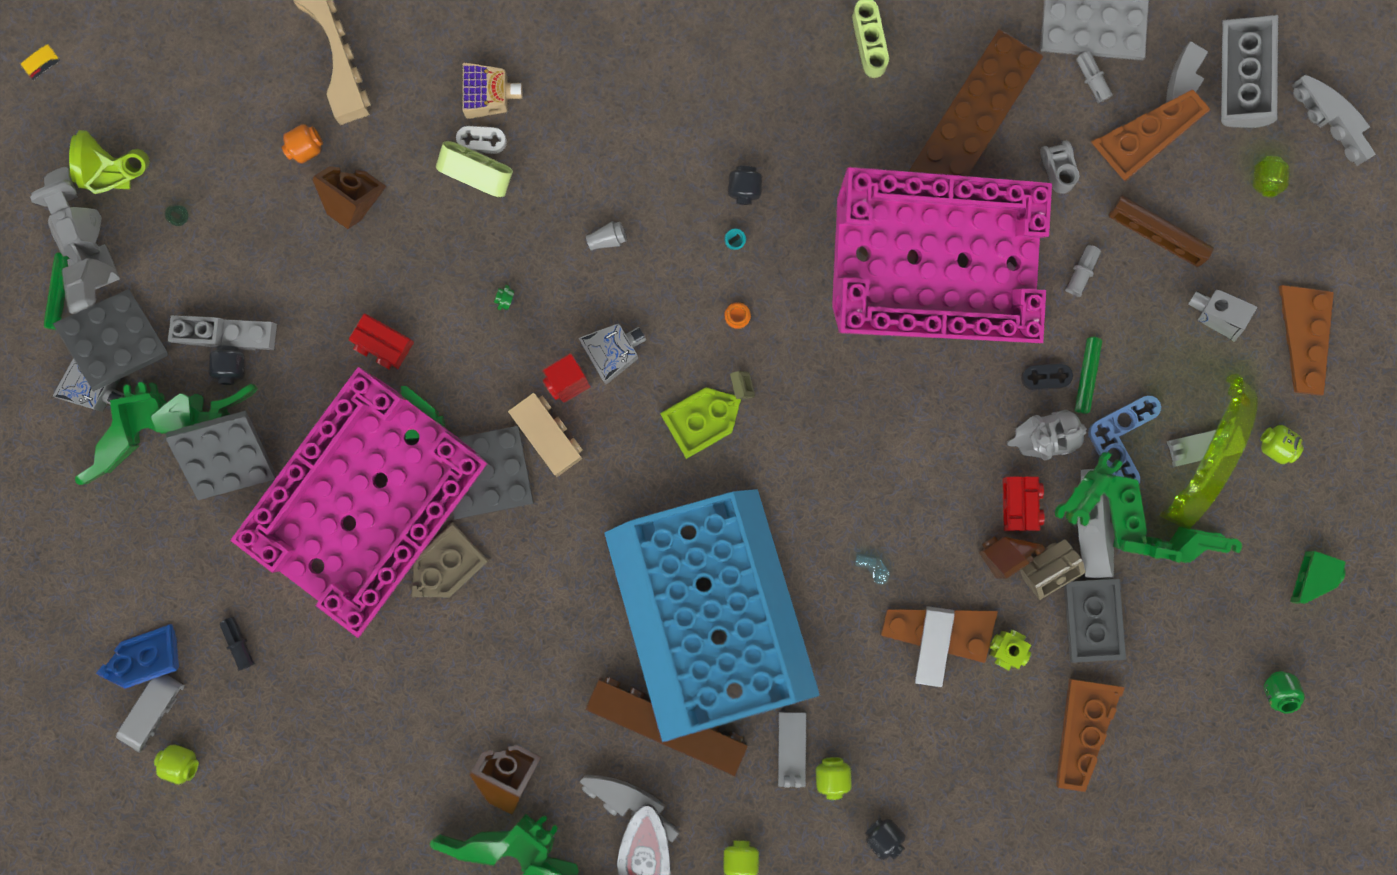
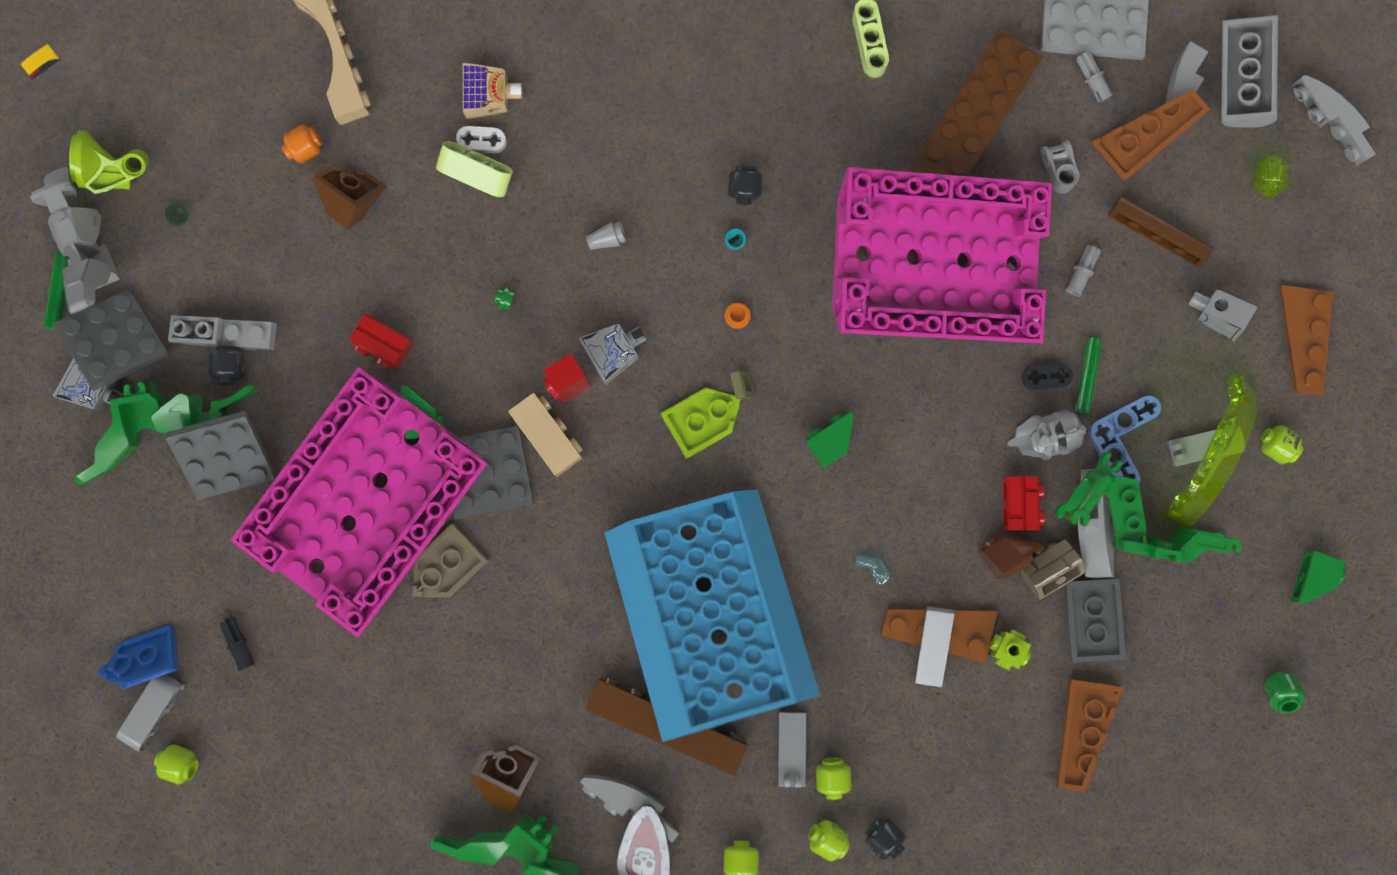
(828, 840): none -> lime head
(831, 442): none -> green slope

